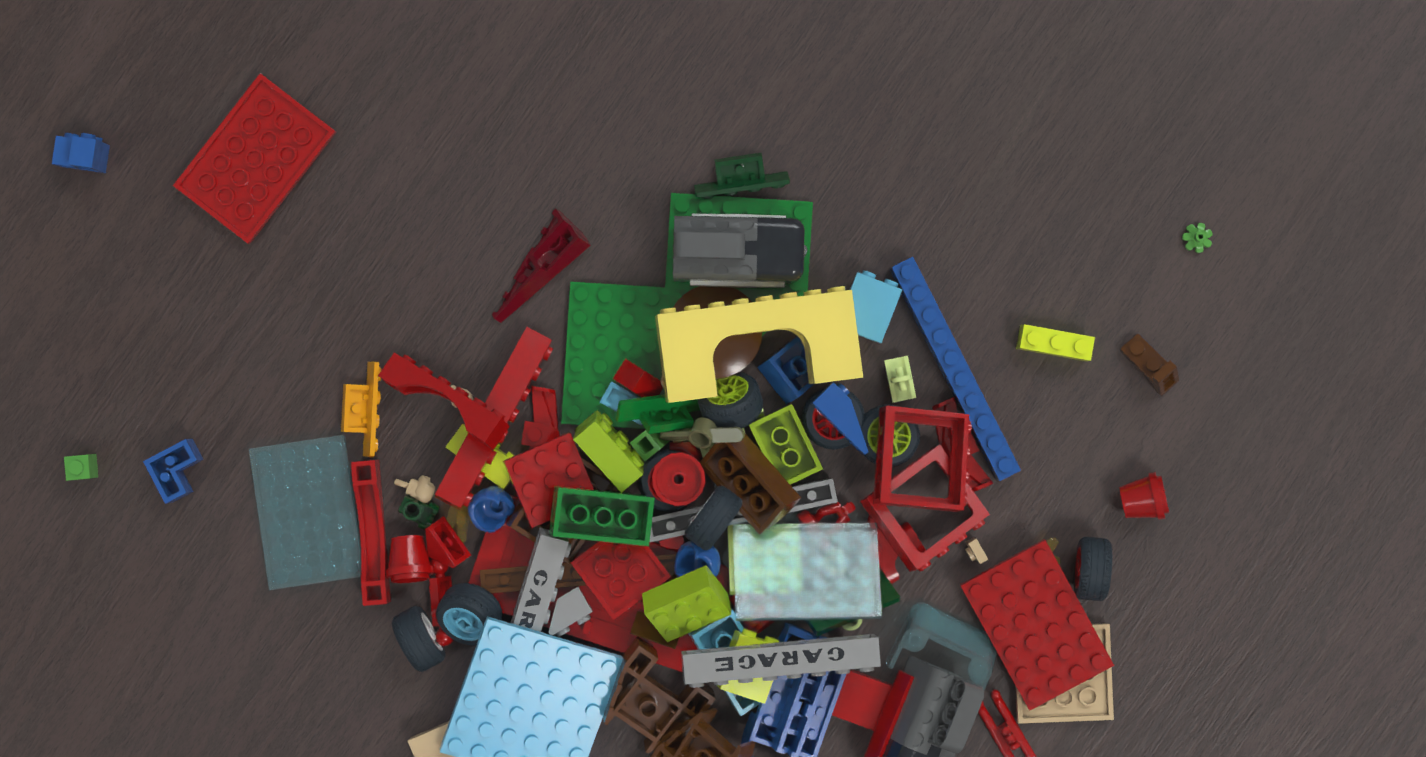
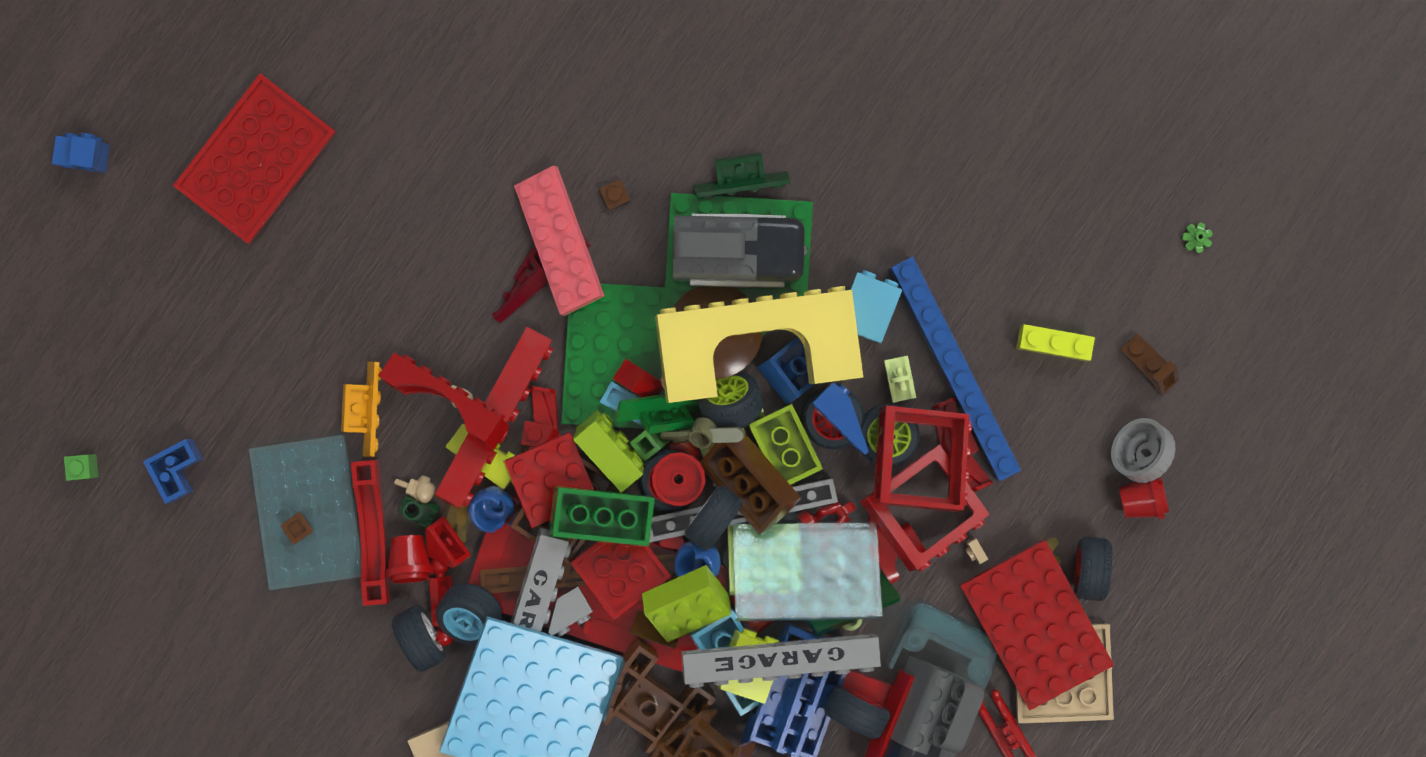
(297, 528): none -> reddish brown plate
(559, 240): none -> coral plate
(614, 194): none -> reddish brown plate
(856, 712): none -> black wheel
(1152, 456): none -> light grey piece

